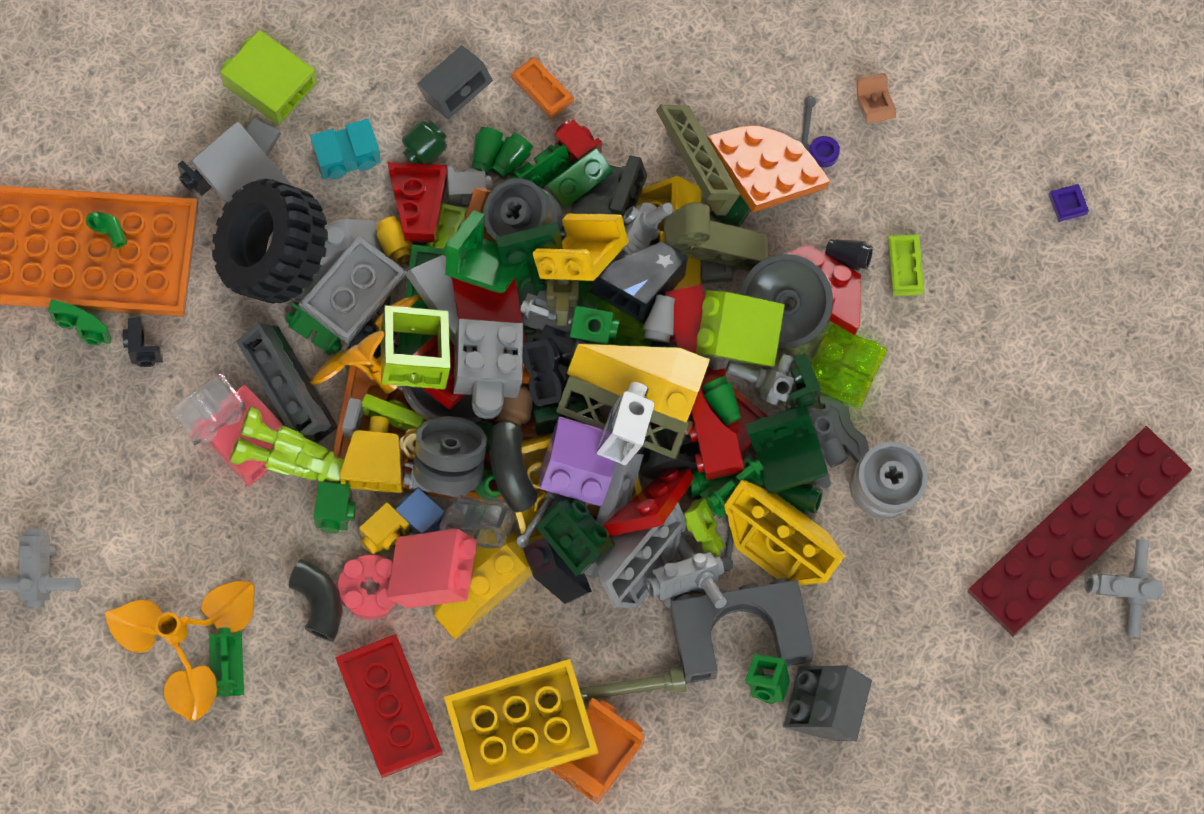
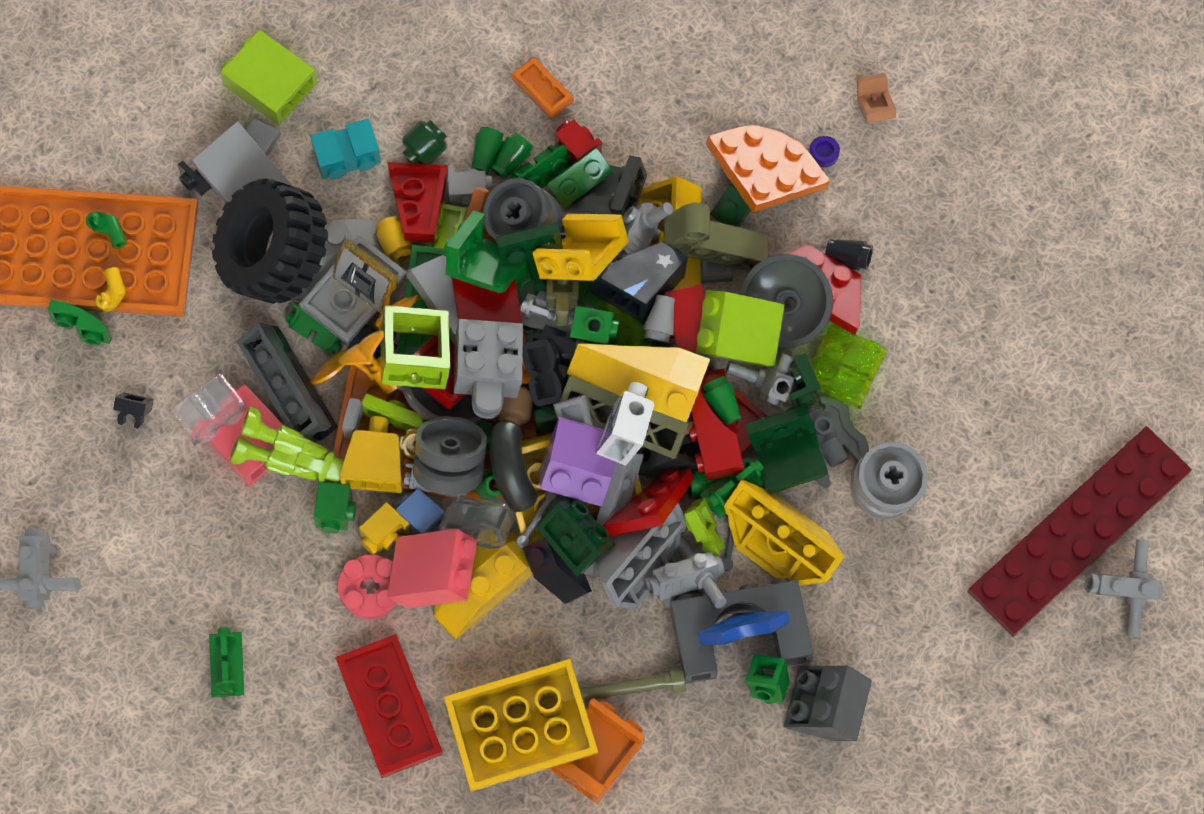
(115, 292): none -> yellow arm
(134, 340): black bracket -> none
(134, 405): none -> black tile
(138, 622): light orange plant -> none
(322, 596): pearl dark grey cylinder -> none
(364, 276): none -> slope
(452, 81): dark grey brick -> none
(575, 409): none -> light grey tile
(699, 156): olive fence -> none
(742, 626): none -> blue tile
(803, 497): dark green cone -> none
(809, 103): dark grey hinge -> none
(905, 265): lime plate -> none
(1068, 202): dark purple tile -> none

